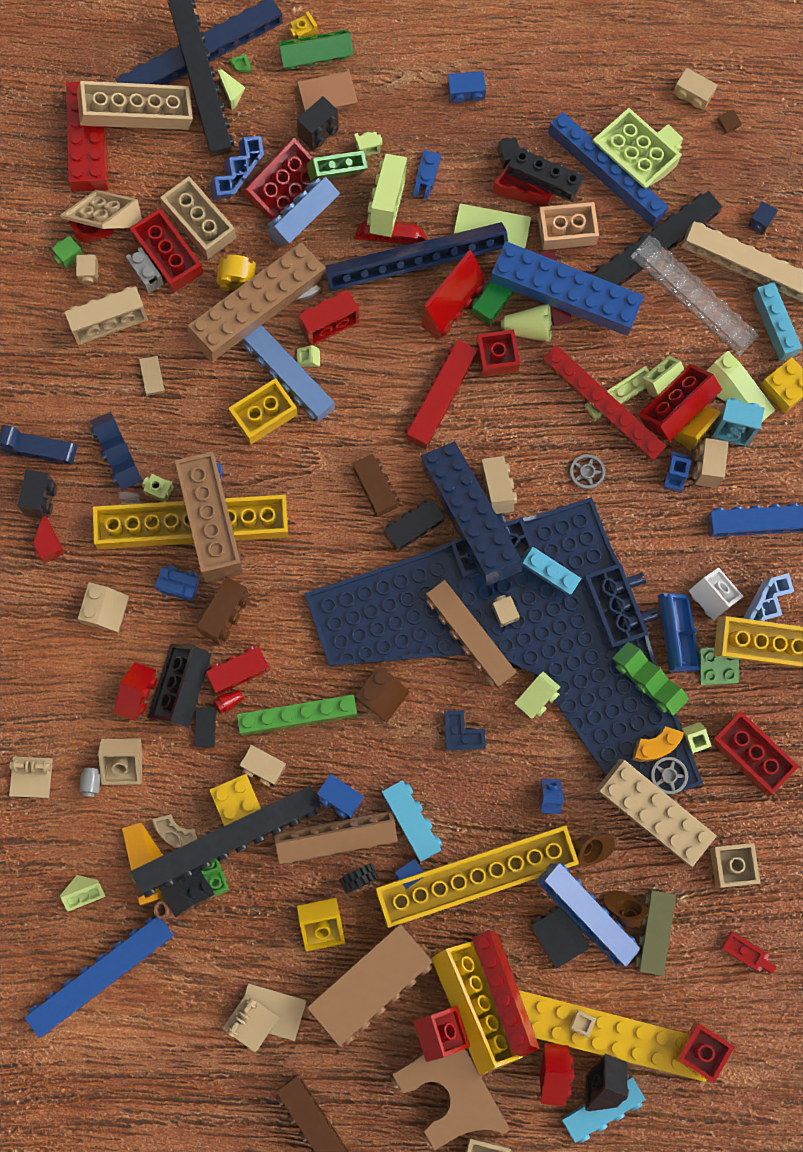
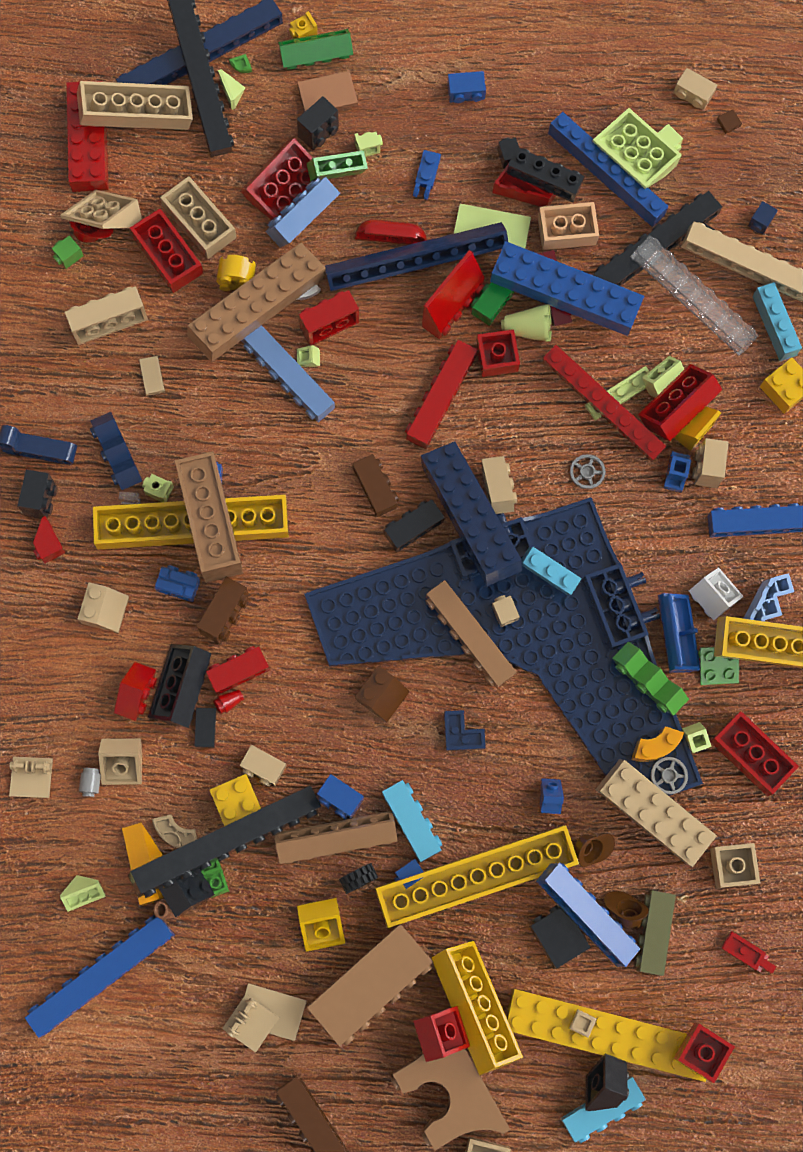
(87, 269): tan brick -> none
(144, 270): light grey brick -> none
(237, 168): blue brick -> none
(263, 411): yellow brick -> none
(297, 715): bright green brick -> none
(387, 195): yellowish green brick -> none
(505, 993): red brick -> none
(537, 695): yellowish green brick -> none
(556, 1074): red brick -> none
(738, 383): yellowish green wedge -> none
(738, 422): medium azure brick -> none

